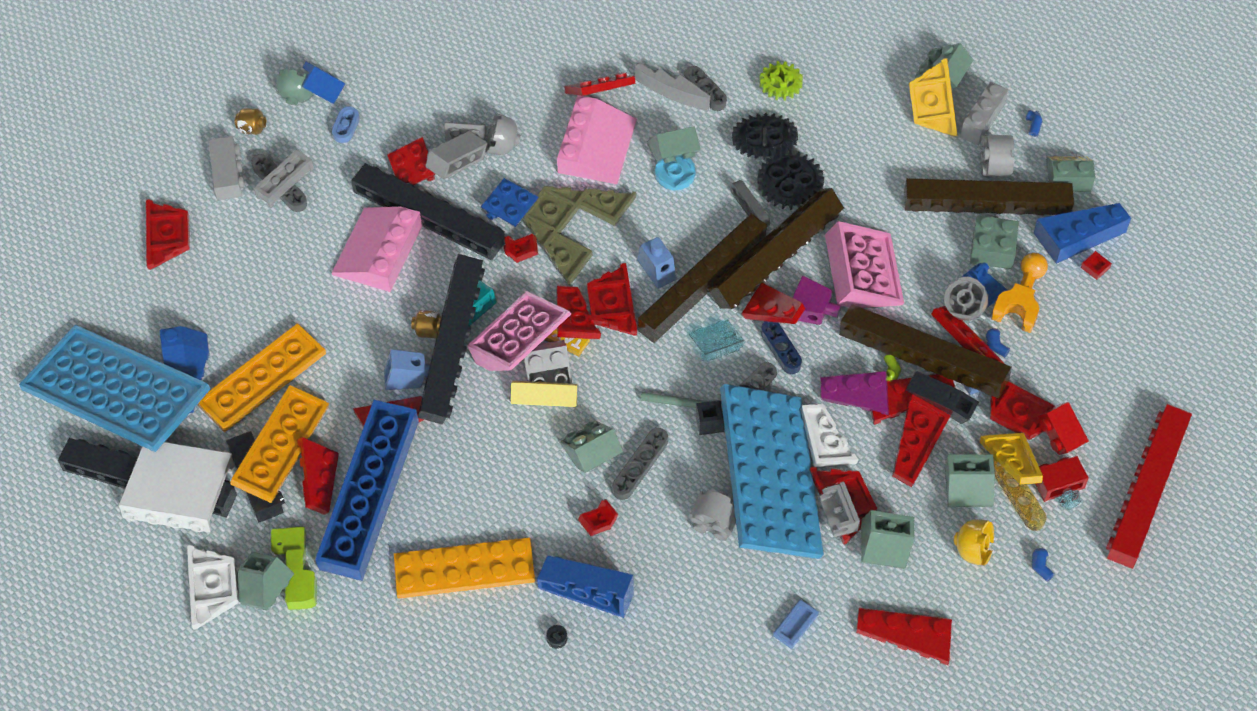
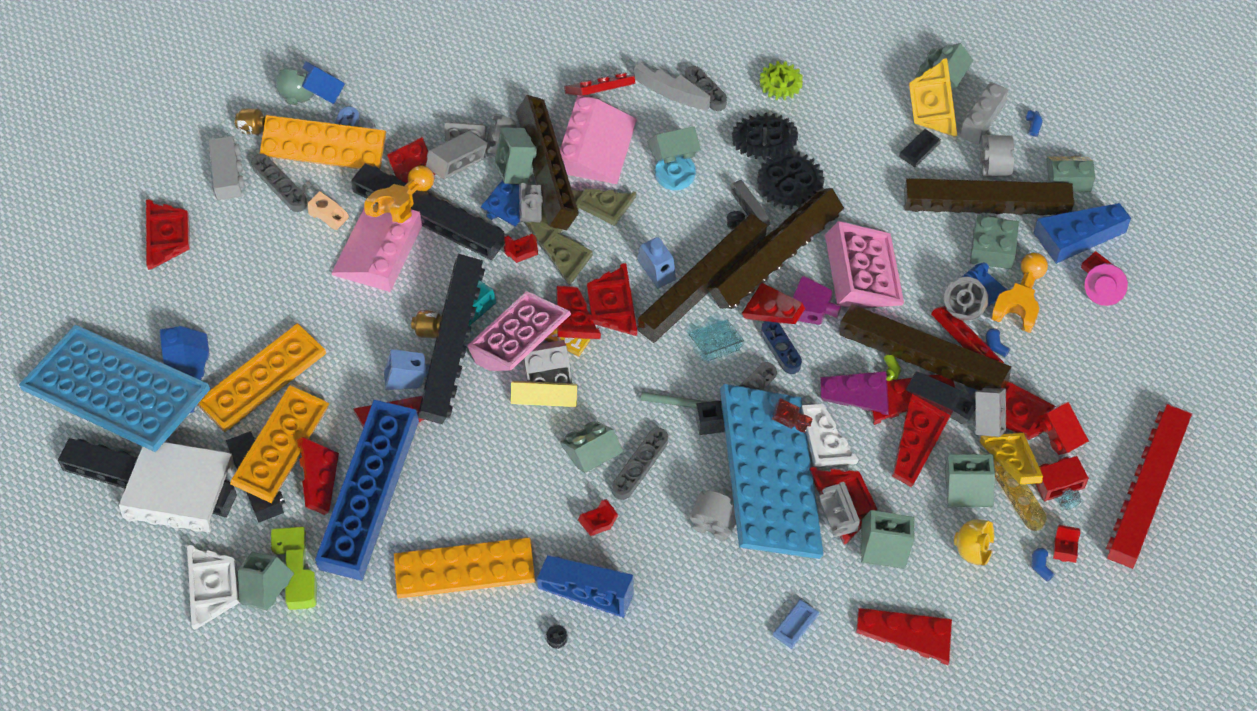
(283, 177): light grey container -> none
(322, 142): none -> light orange plate
(327, 211): none -> light nougat leg
(399, 198): none -> light orange piece
(515, 155): none -> sand green brick
(530, 203): none -> light grey hips
(548, 164): none -> dark brown brick
(734, 219): none -> black bush
(789, 415): none -> clear red plate
(920, 148): none -> black plate
(991, 412): none -> light grey hinge
(1066, 543): none -> red bracket
(1106, 284): none -> dark pink piece

